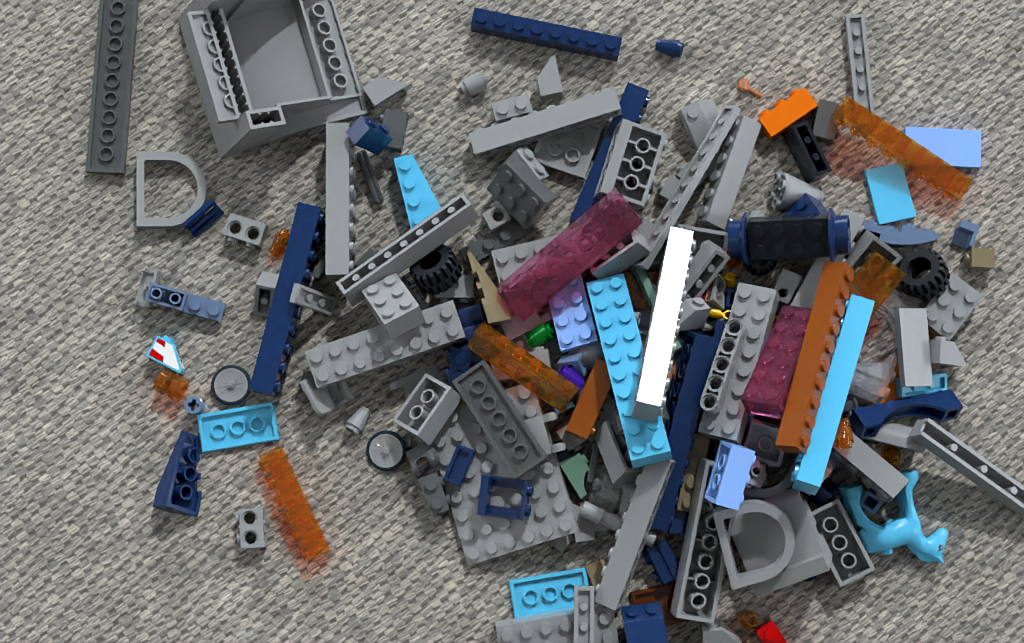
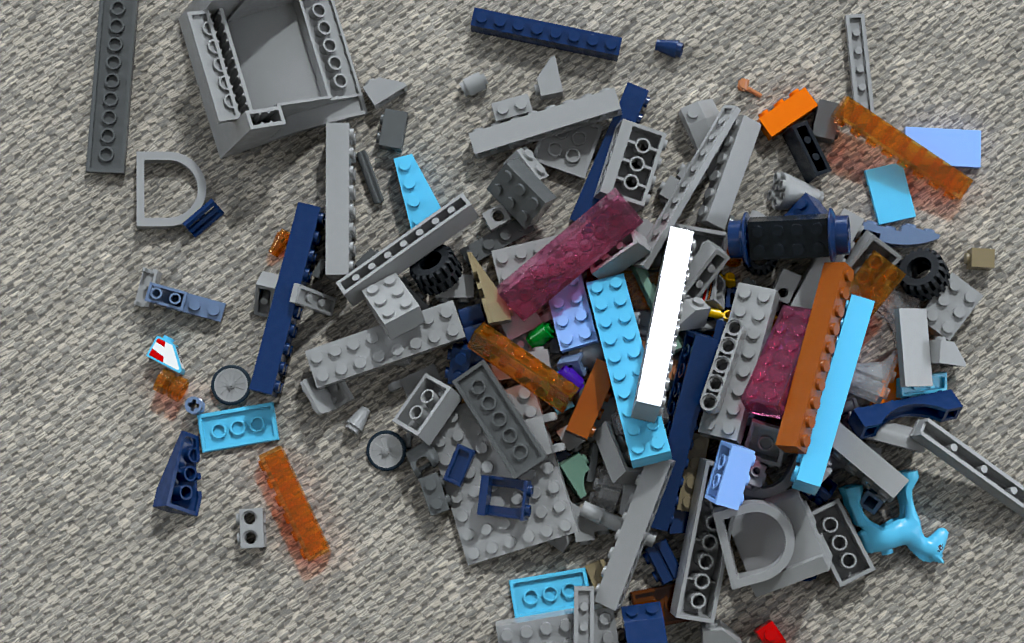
(247, 227): light grey brick -> none
(369, 135): dark blue brick -> none
(744, 619): clear orange cone -> none
(844, 435): clear orange cone -> none
(892, 456): clear orange cone -> none
(965, 234): sand blue panel -> none

